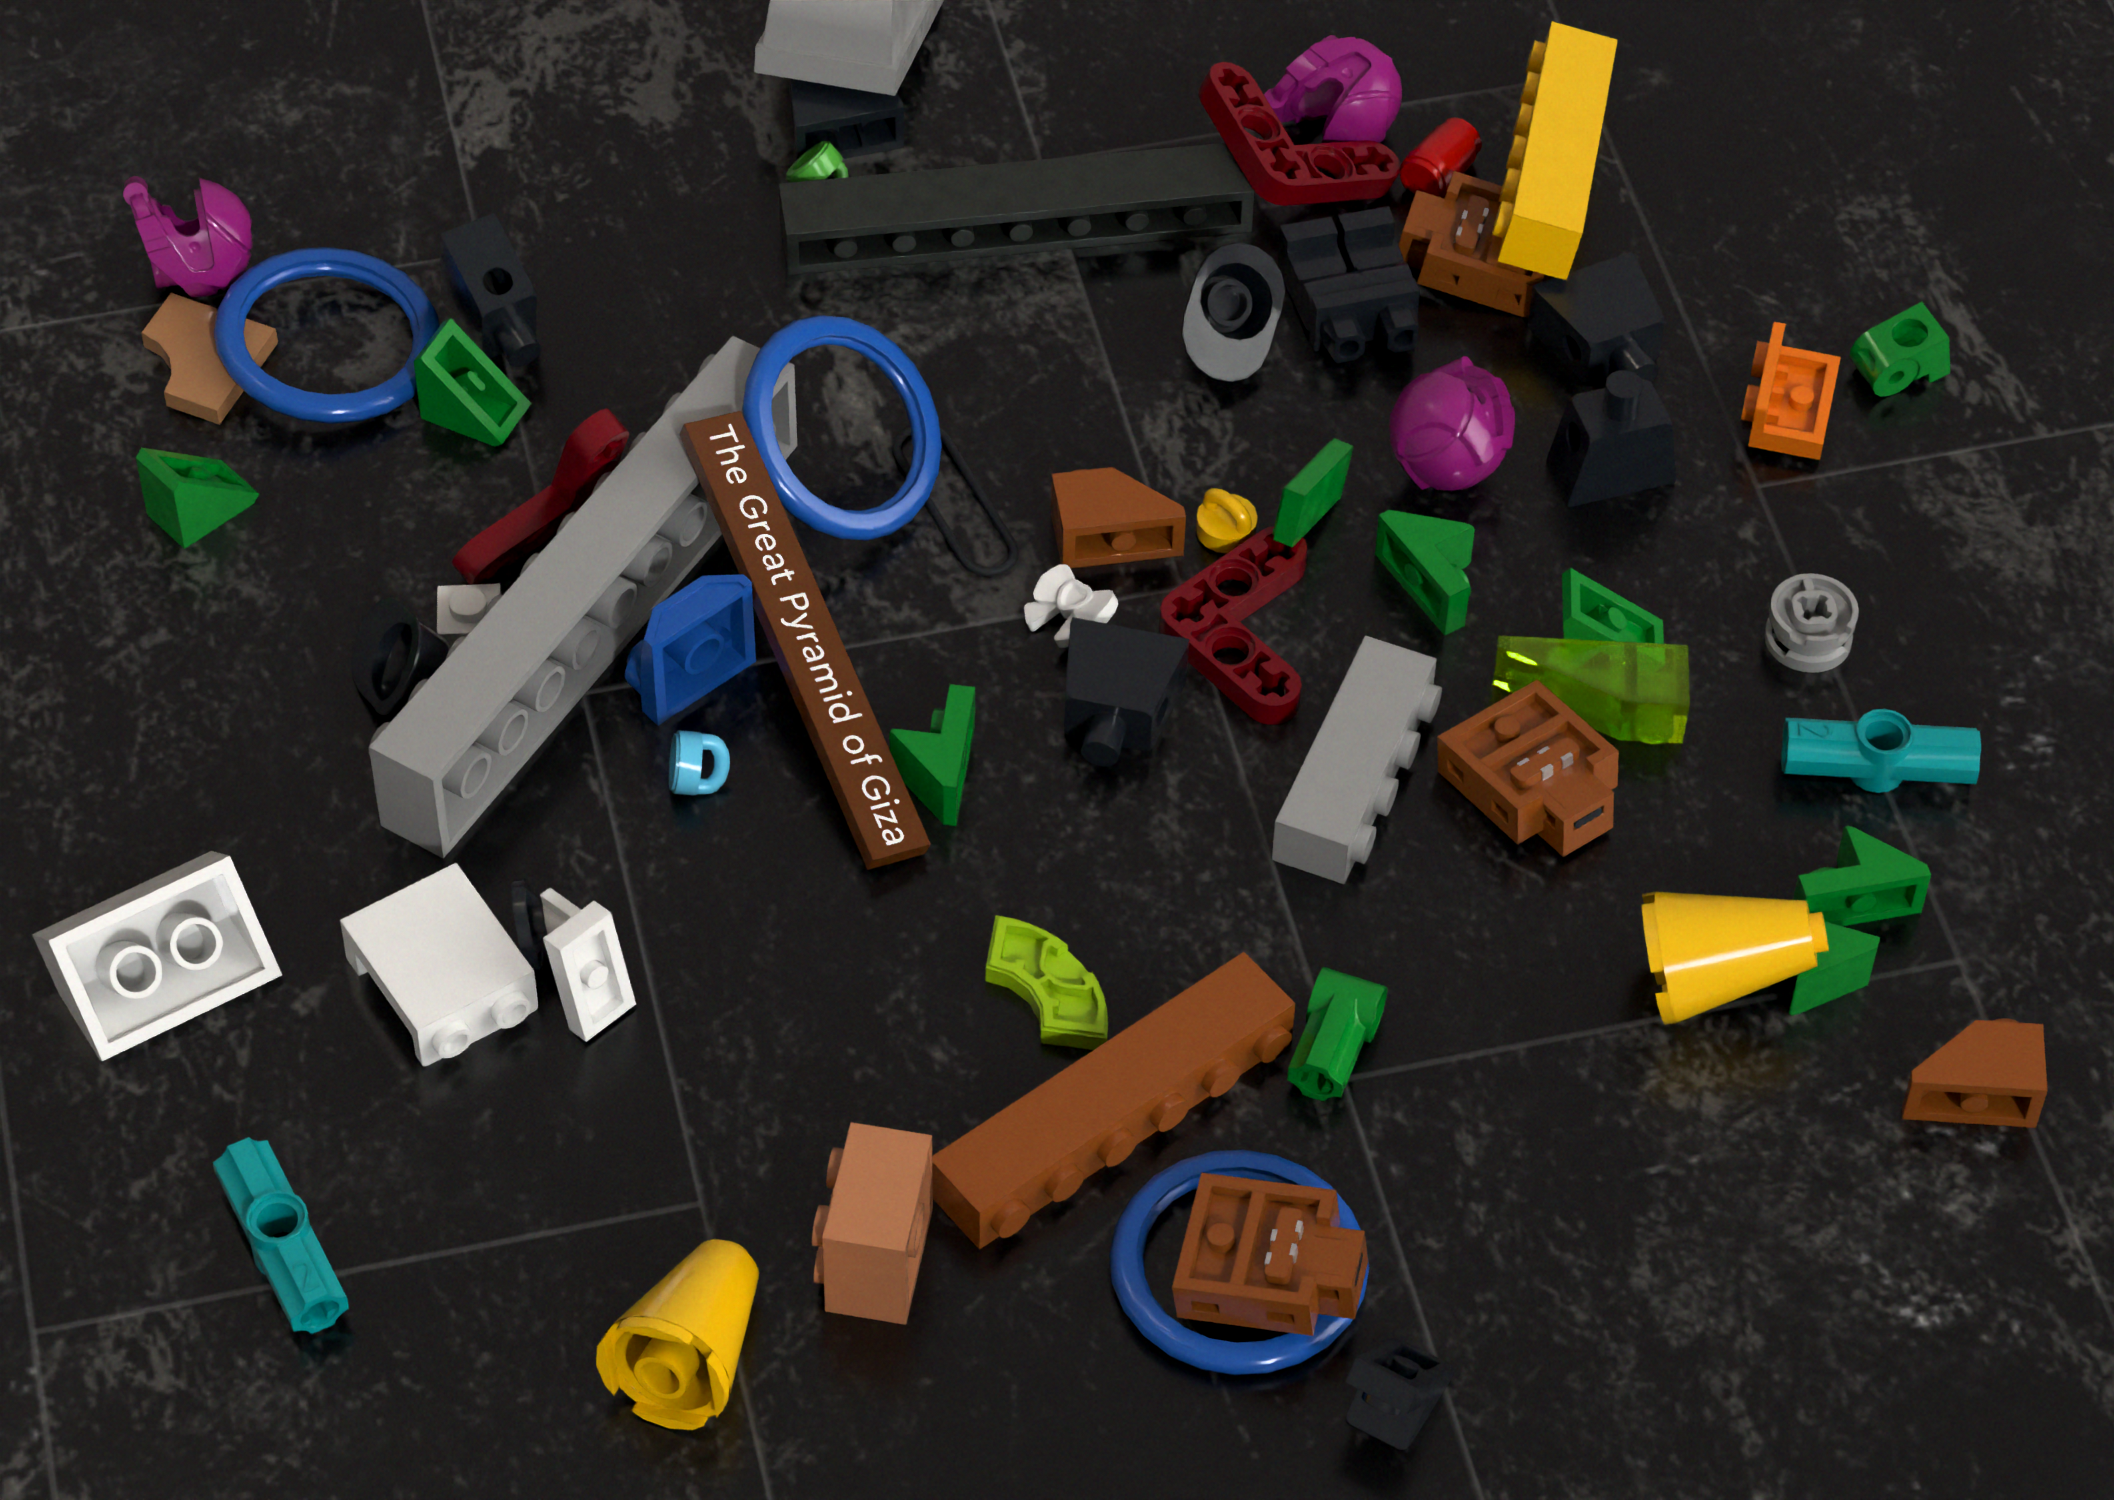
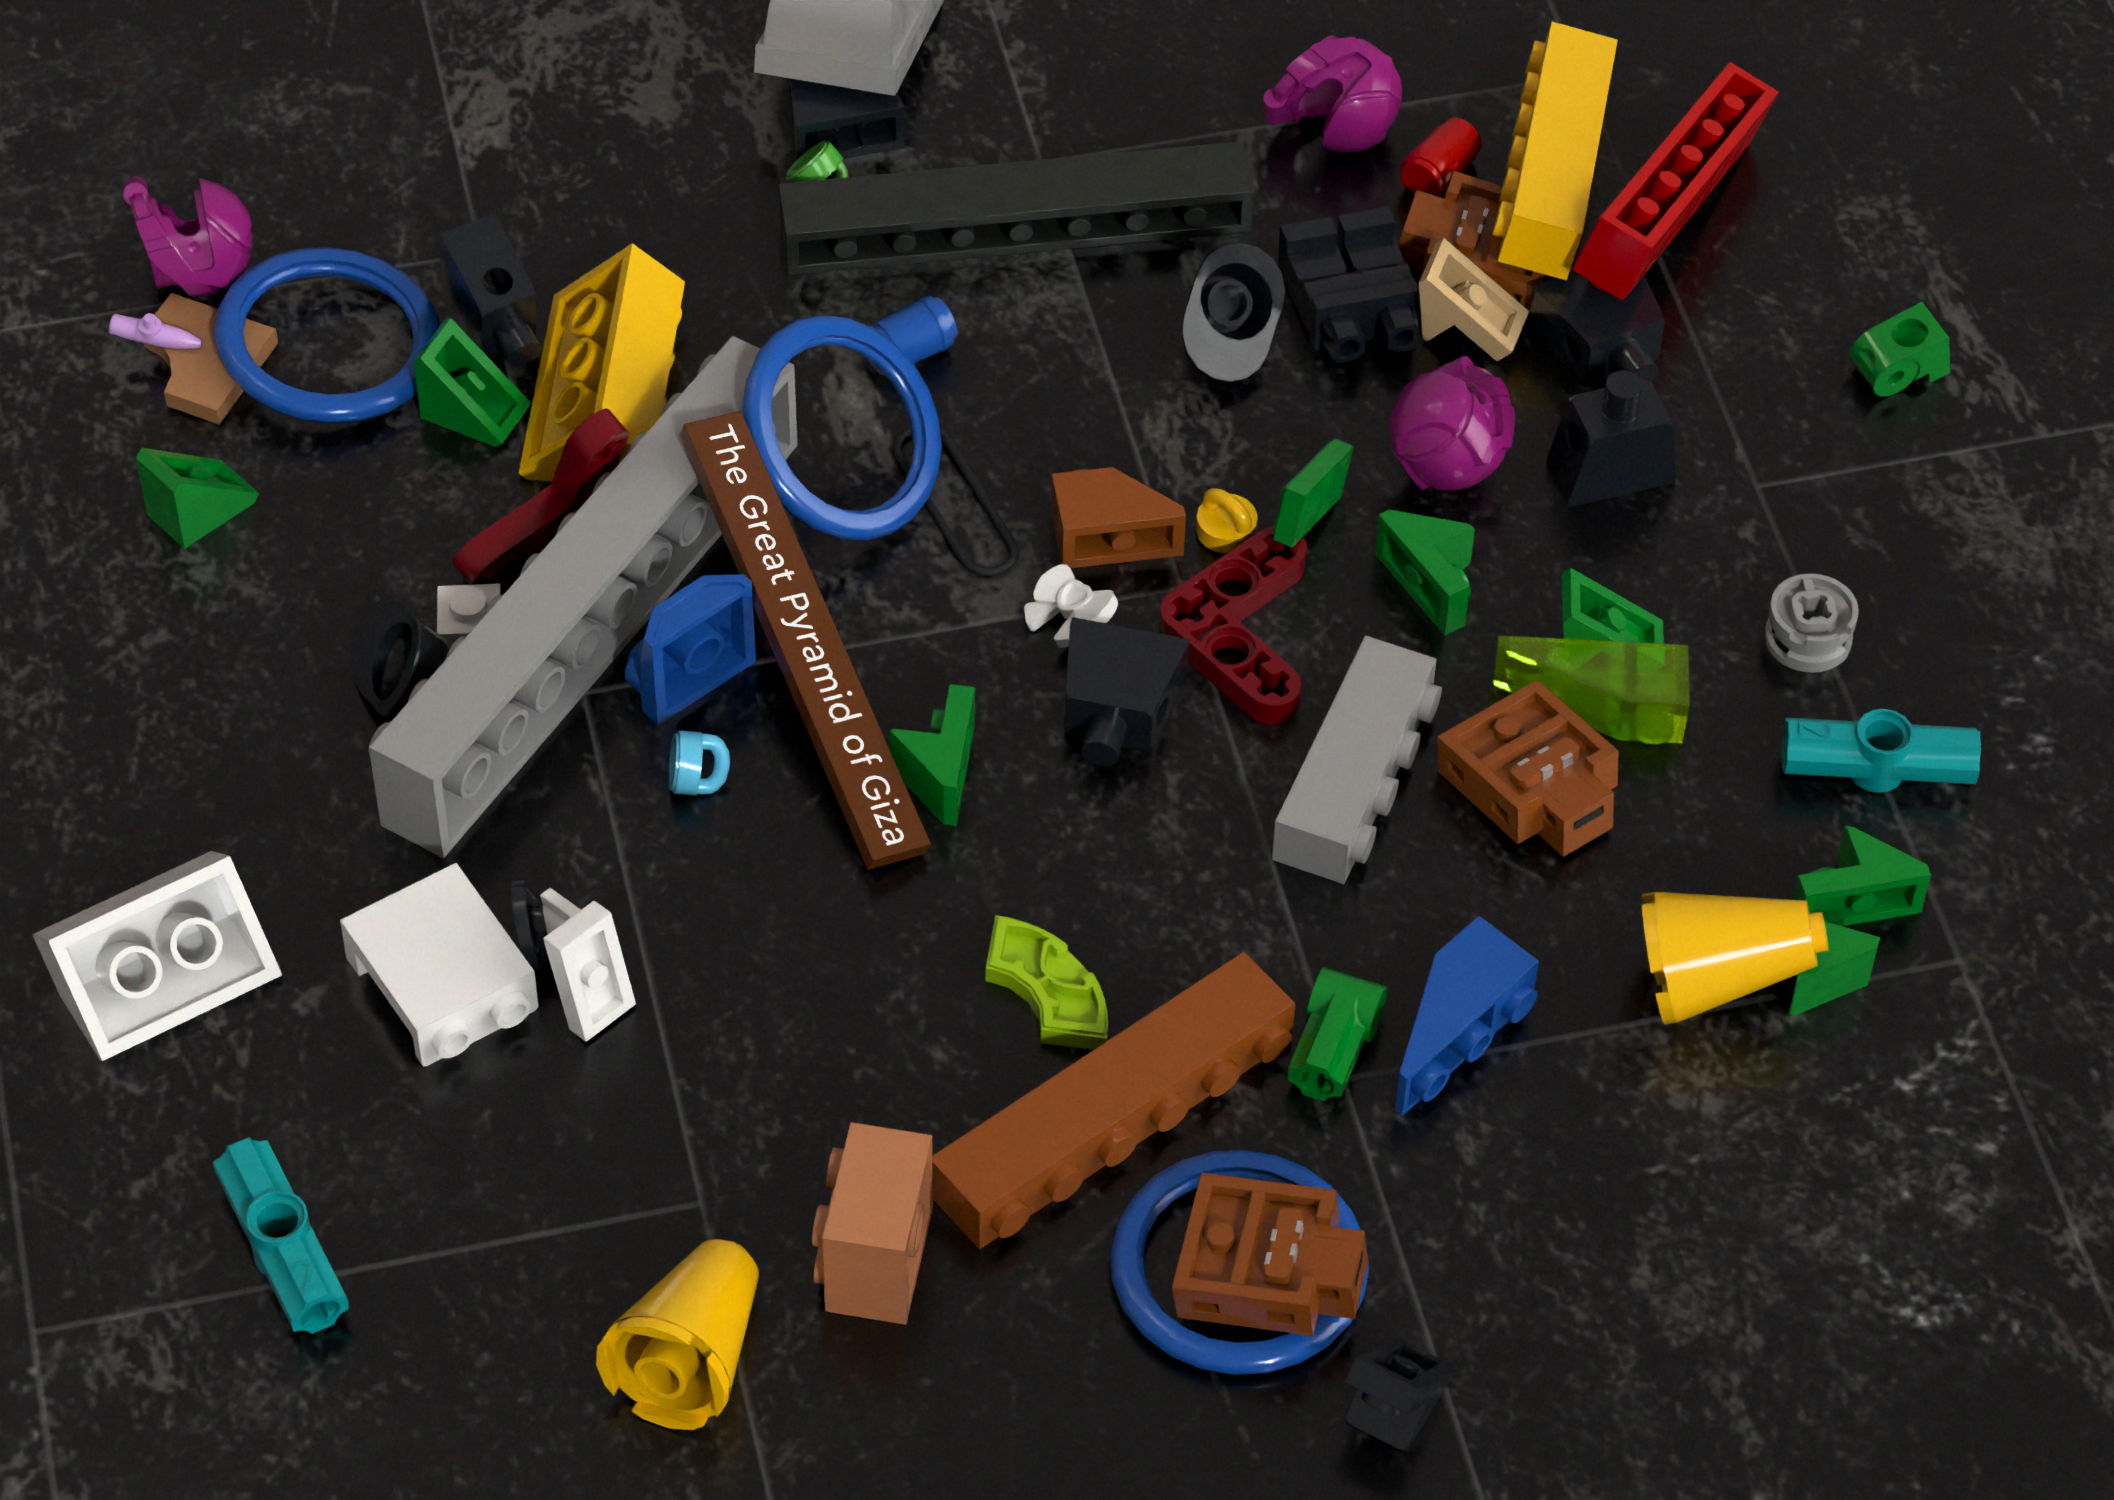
(153, 332): none -> lavender helmet
(601, 350): none -> yellow slope
(919, 329): none -> blue piece
(1277, 167): dark red beam -> none
(1464, 296): none -> tan slope
(1469, 995): none -> blue slope
(1674, 181): none -> red brick
(1793, 397): orange bracket -> none
(1982, 1077): dark orange slope -> none

